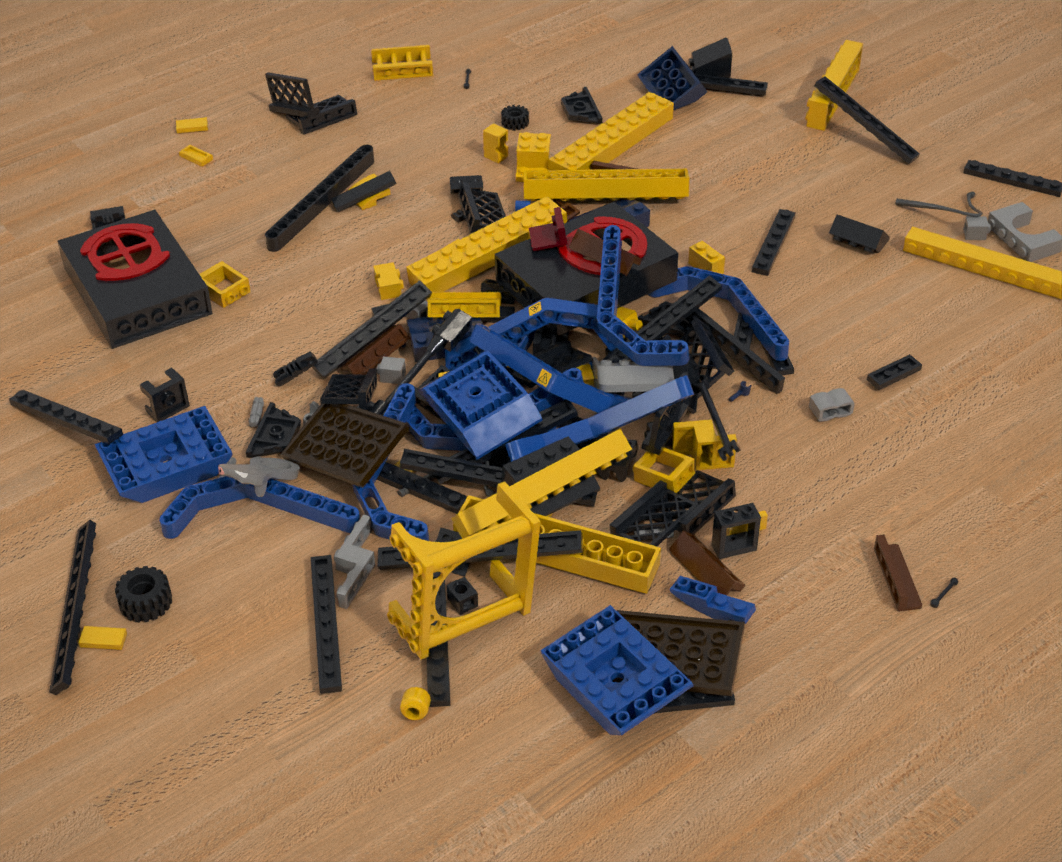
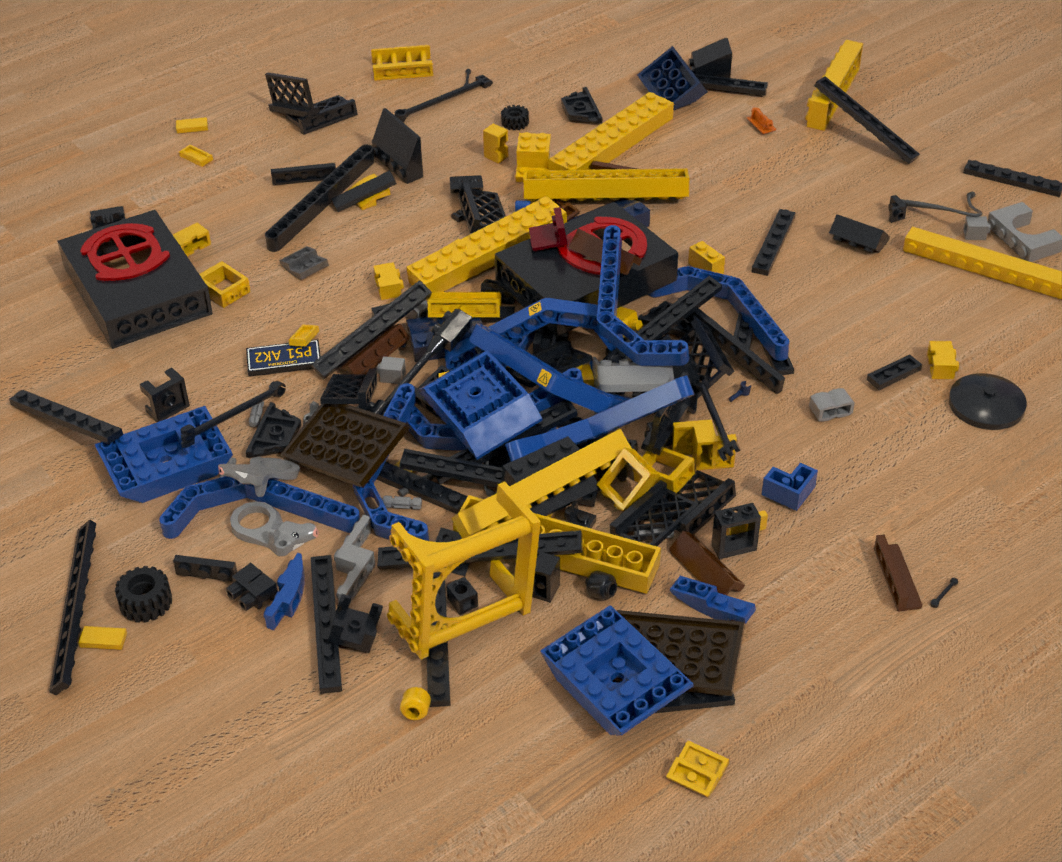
(189, 432): none -> black hinge
(193, 238): none -> yellow brick
(204, 568): none -> black plate
(253, 587): none -> black hips
(275, 534): none -> light grey animal
(281, 358): none -> tile
(290, 592): none -> blue slope
(294, 368): black hinge -> none
(301, 173): none -> black tile
(304, 262): none -> flat silver slope
(304, 335): none -> yellow tile
(354, 627): none -> black panel
(398, 147): none -> black slope
(402, 502): none -> light grey axle
(481, 80): none -> black hinge
(546, 577): none -> black brick
(579, 517): none -> black bracket
(601, 585): none -> black head
(649, 477): none -> yellow window
(698, 769): none -> yellow slope
(761, 121): none -> orange hinge
(790, 488): none -> blue brick
(897, 209): none -> black bracket
(943, 359): none -> yellow brick
(987, 401): none -> black dish

